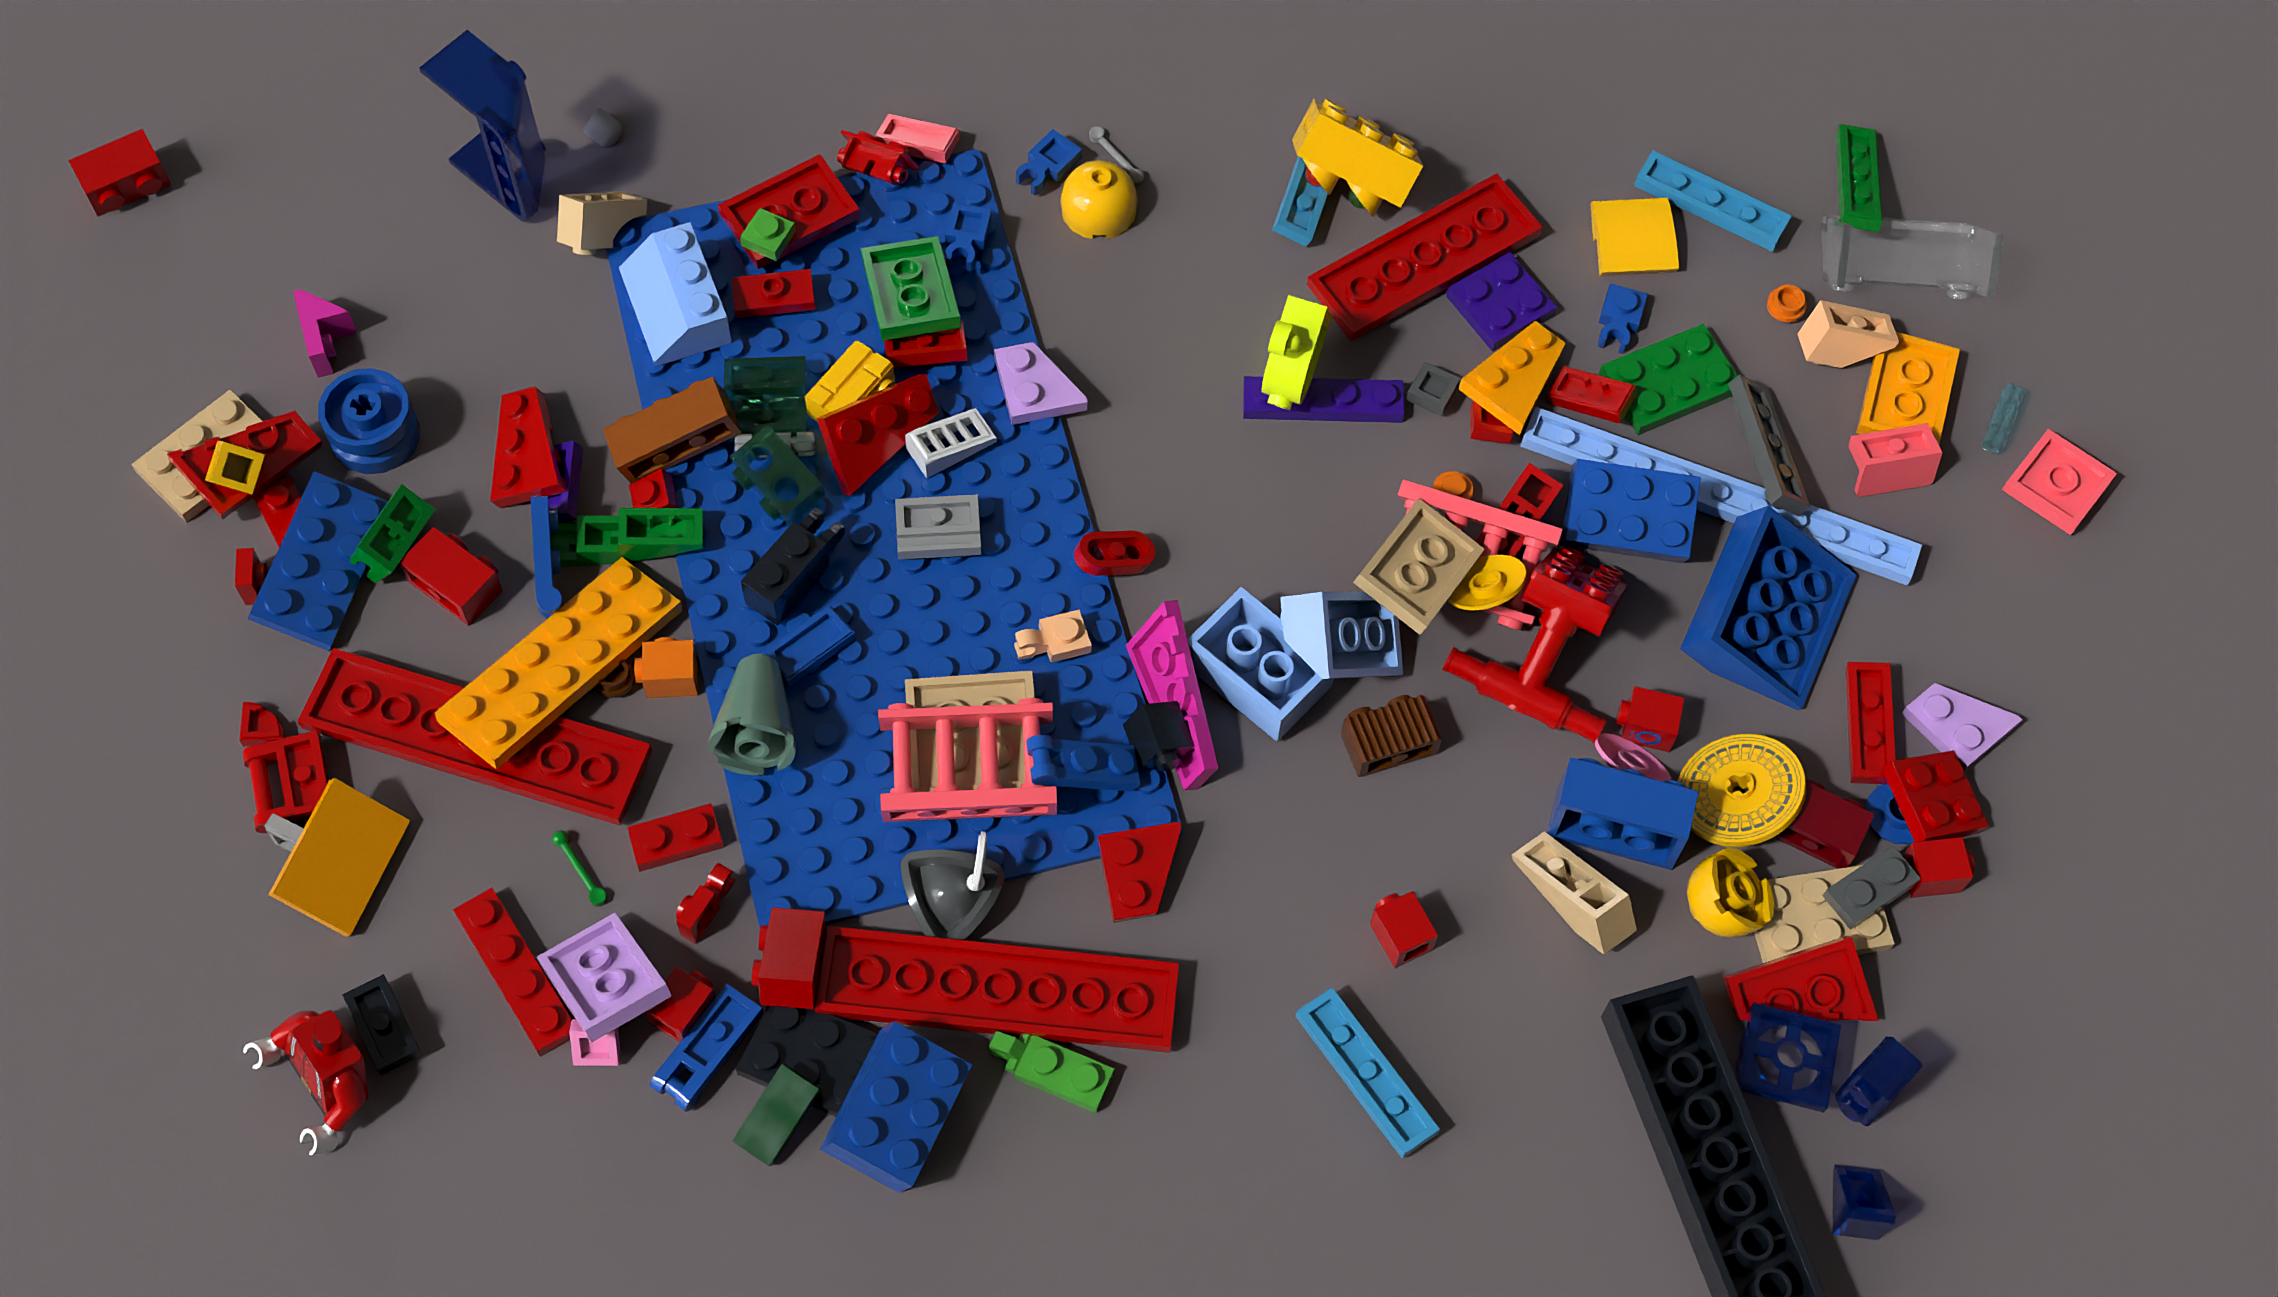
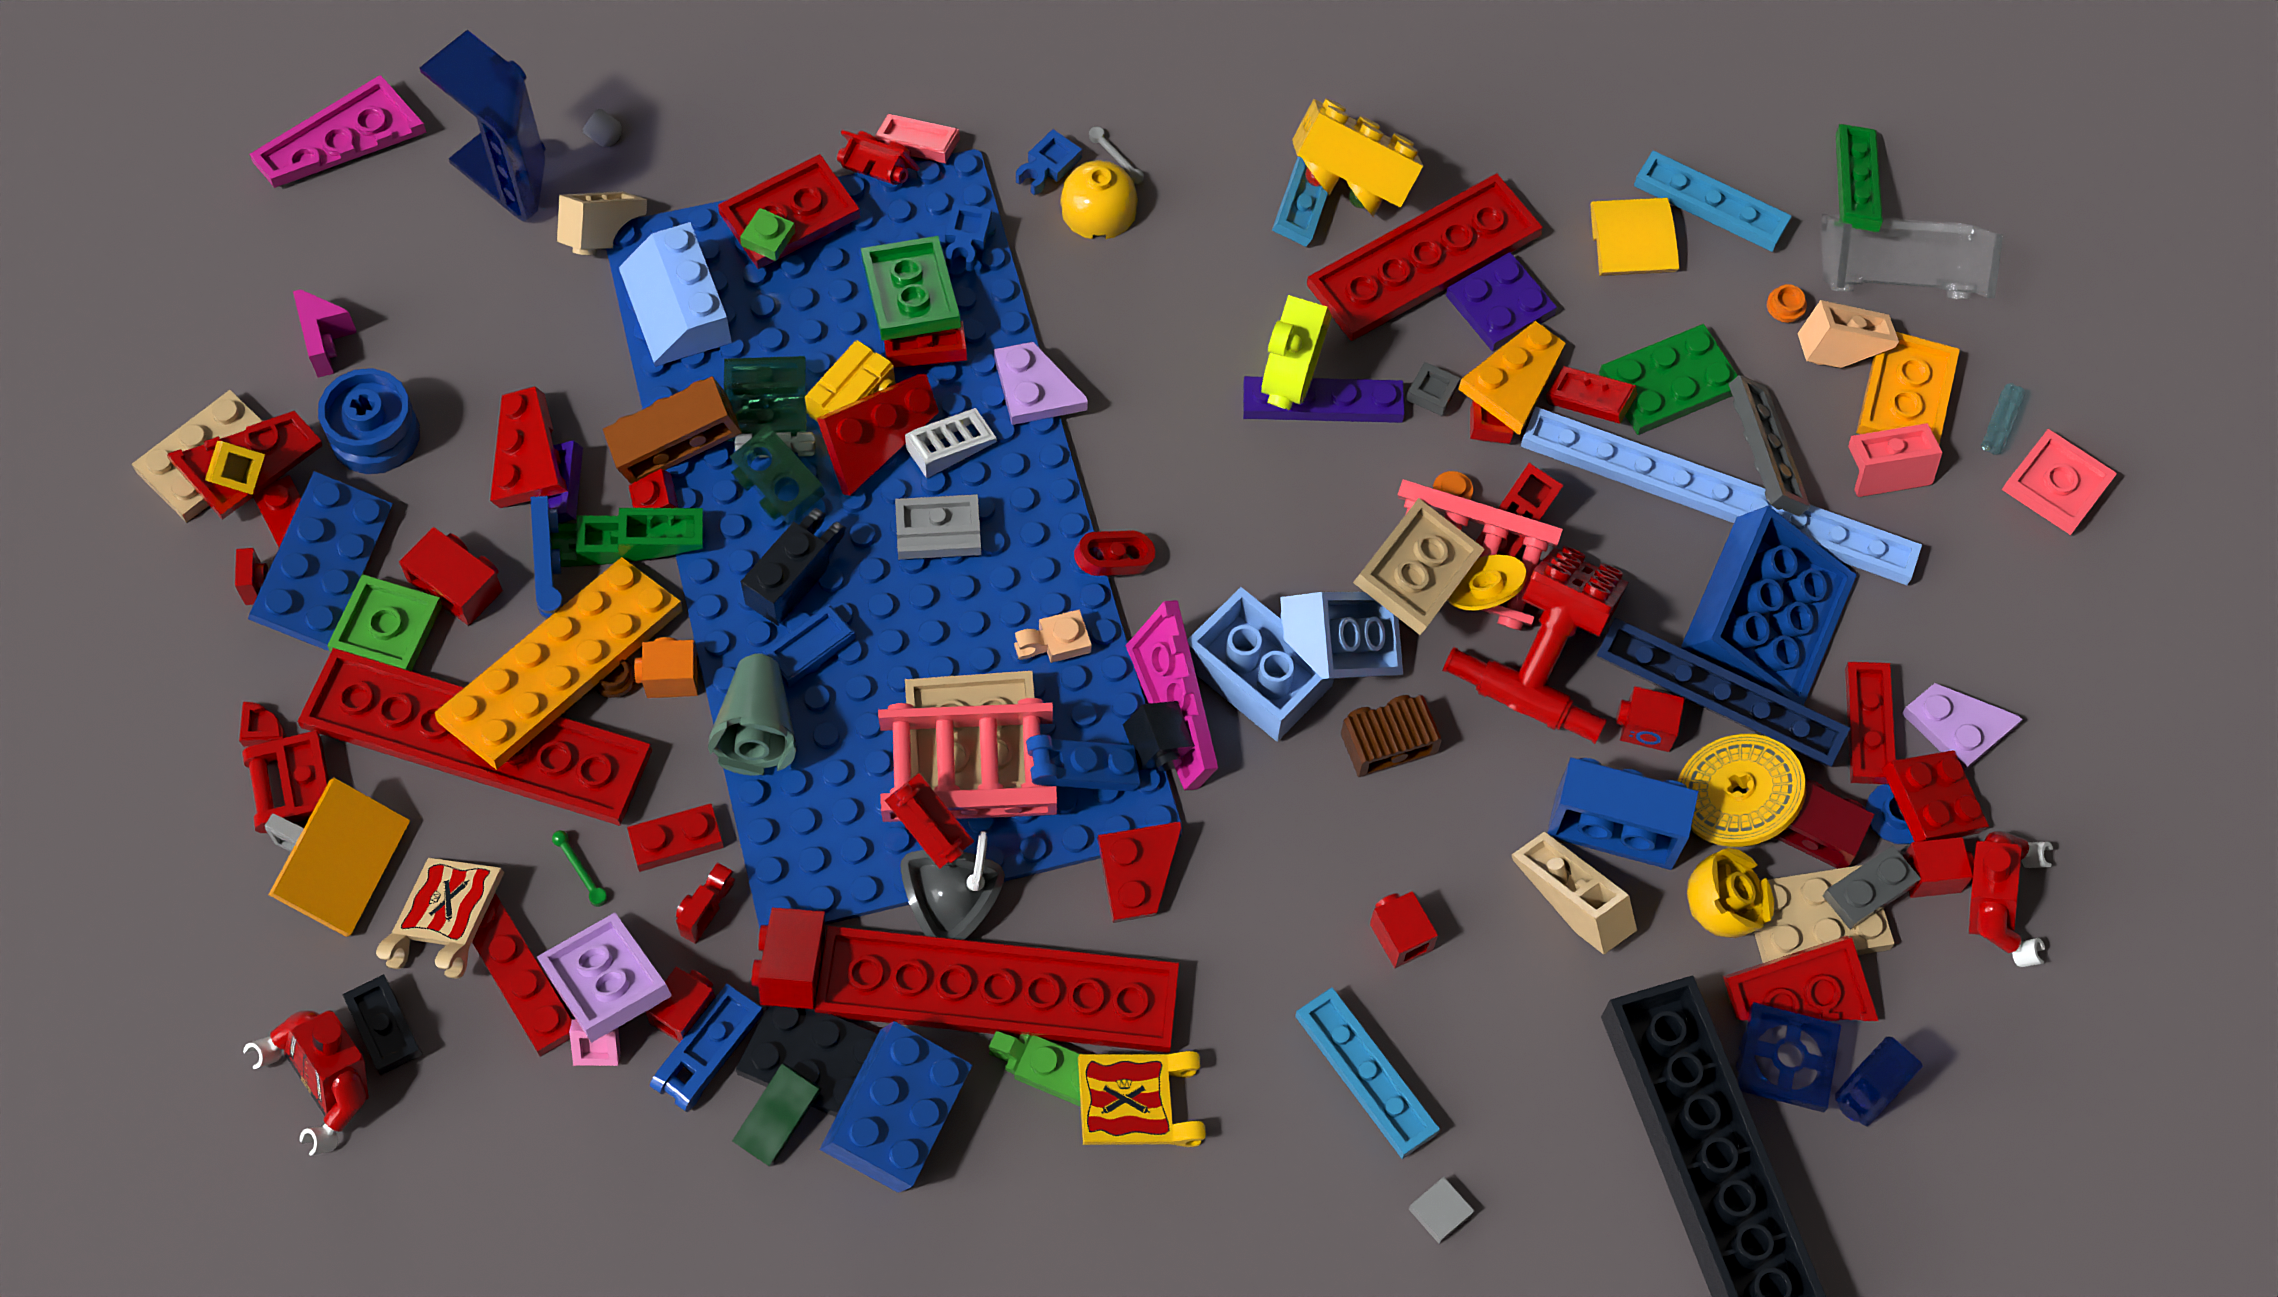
(120, 172): red brick -> none
(343, 131): none -> dark pink wing
(386, 622): none -> bright green plate
(392, 533): green hinge -> none
(445, 911): none -> tan flag
(773, 293): red plate -> none
(929, 821): none -> red hinge
(1129, 1099): none -> flag
(1441, 1210): none -> light grey tile
(1621, 315): blue plate -> none
(1625, 754): bright pink dish -> none
(1630, 511): blue brick -> none
(1723, 692): none -> dark blue brick
(1860, 1203): clear blue slope -> none
(1996, 892): none -> red torso

